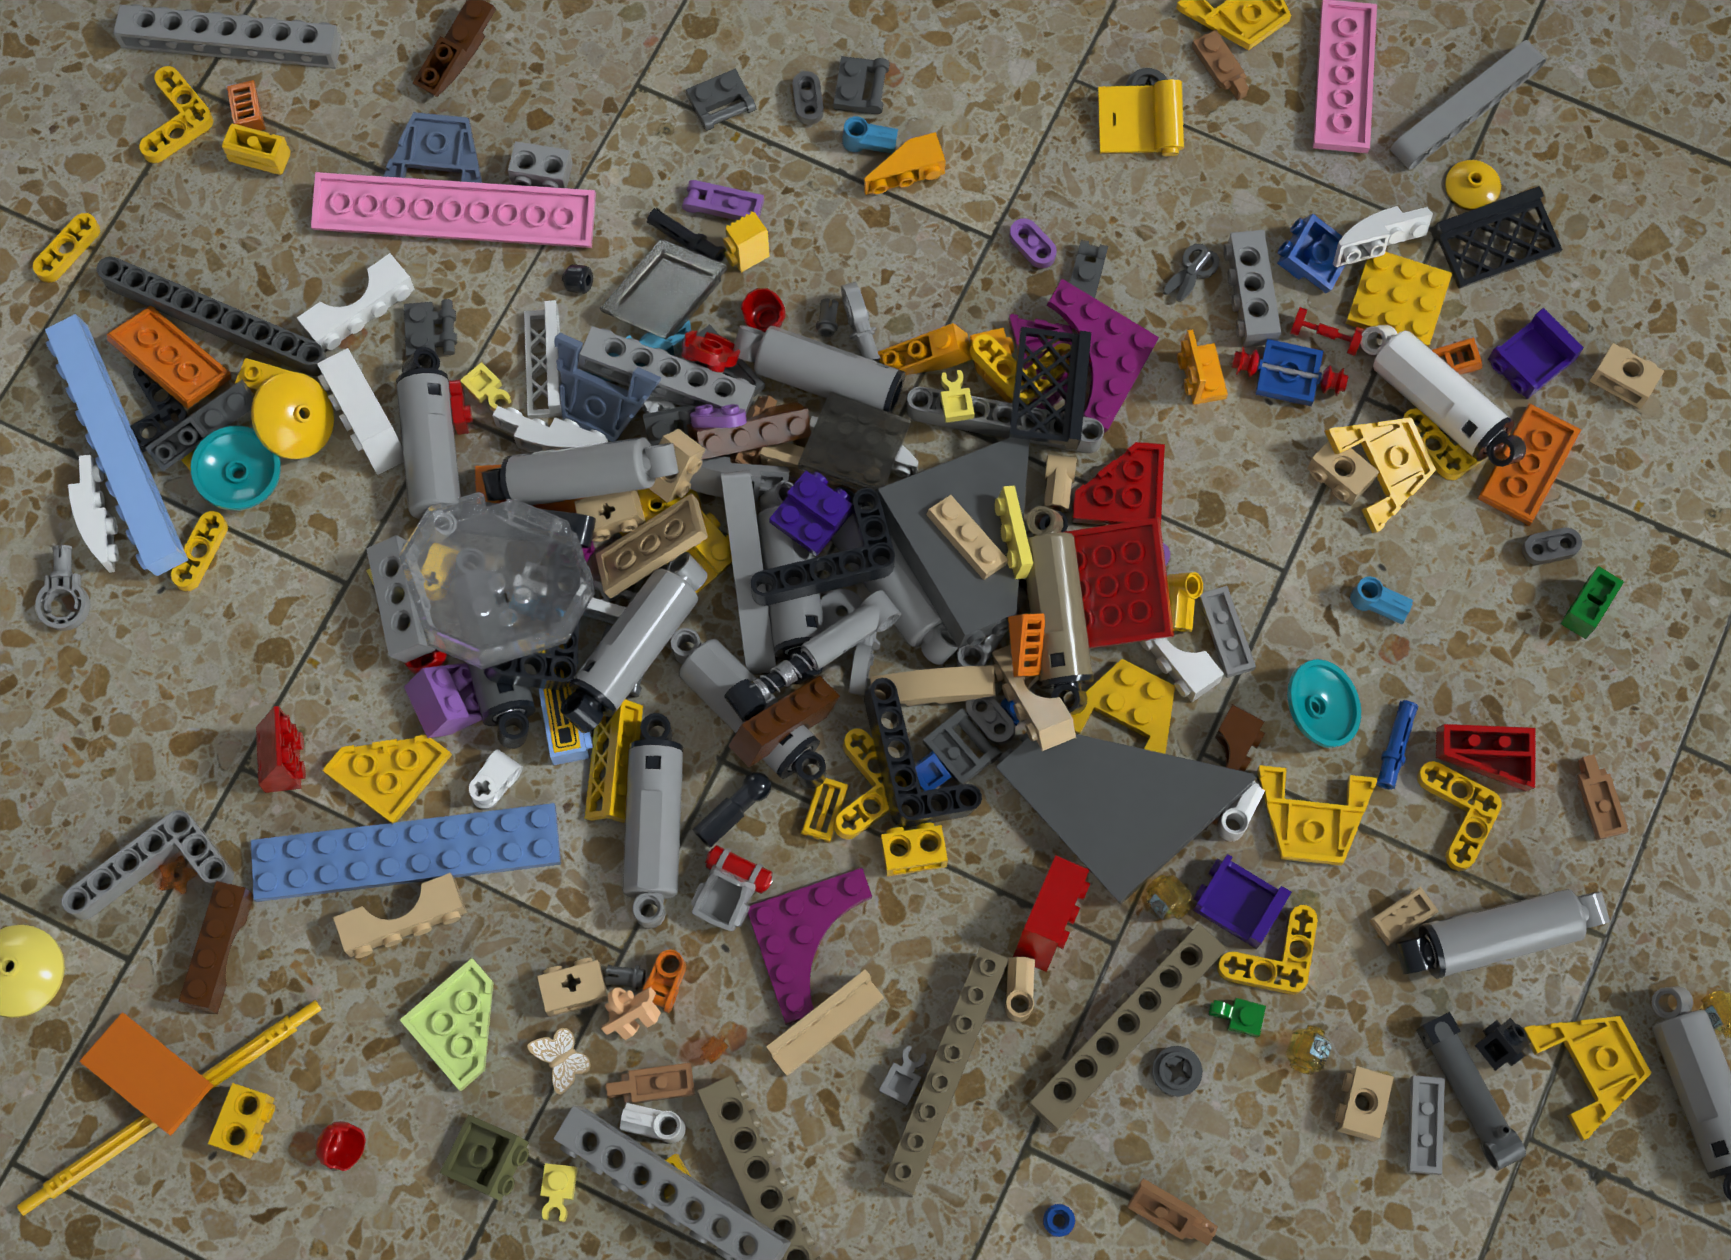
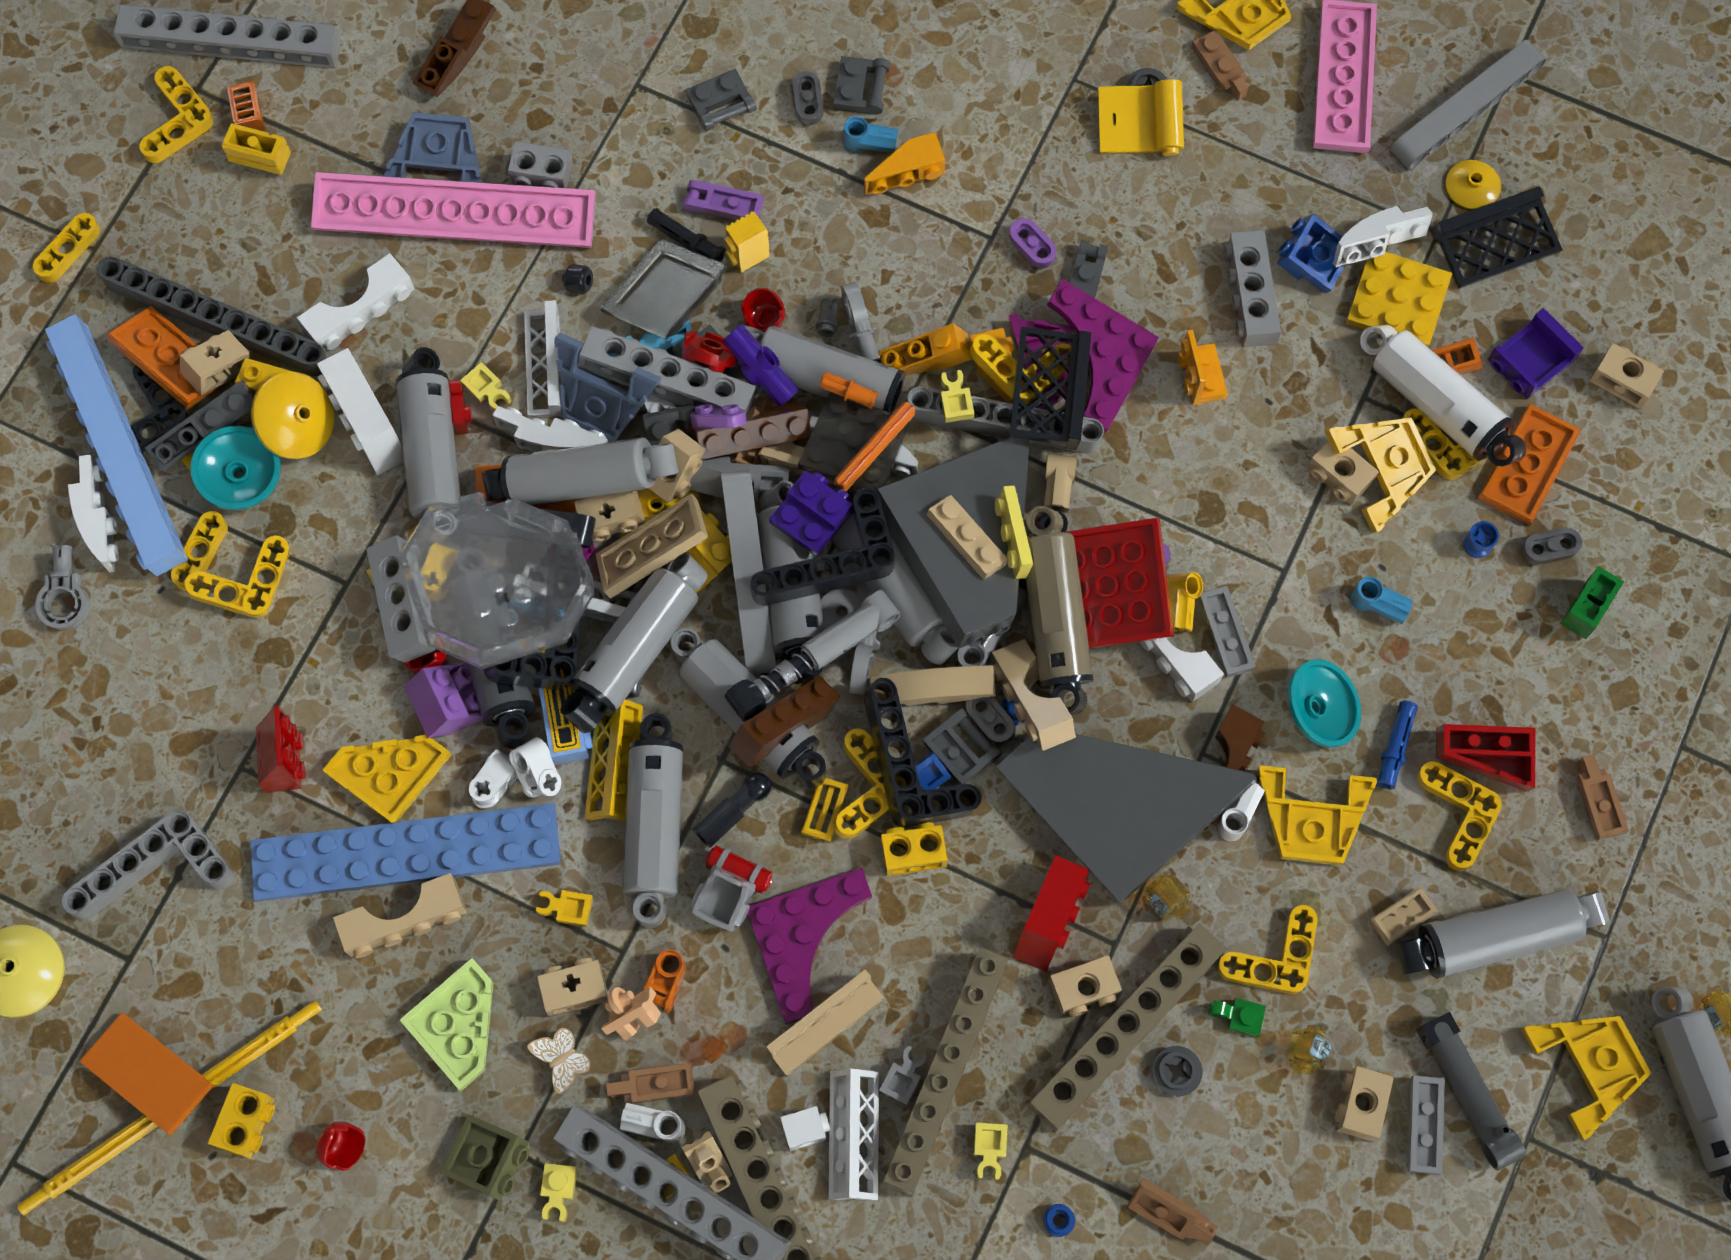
(168, 872): clear orange plate -> none
(207, 970): reddish brown arch -> none
(213, 362): none -> tan brick
(243, 592): none -> yellow beam
(420, 327): dark grey plate -> none
(533, 766): none -> white piece
(571, 908): none -> yellow plate
(627, 976): dark grey pin -> none
(708, 1163): none -> tan hips
(760, 365): none -> dark purple piece
(805, 1128): none -> white brick
(848, 389): none -> orange axle
(848, 1133): none -> white fence
(874, 446): none -> orange axle
(990, 1144): none -> light yellow plate
(1020, 986): tan piece -> none
(1030, 627): orange slope -> none
(1098, 973): none -> tan brick
(1124, 489): red plate -> none
(1133, 700): yellow wing -> none
(1192, 271): dark grey piece -> none
(1240, 902): dark purple panel -> none
(1289, 372): blue plate -> none
(1327, 331): red wheel -> none
(1485, 534): none -> blue wheel
(1503, 1043): black brick -> none

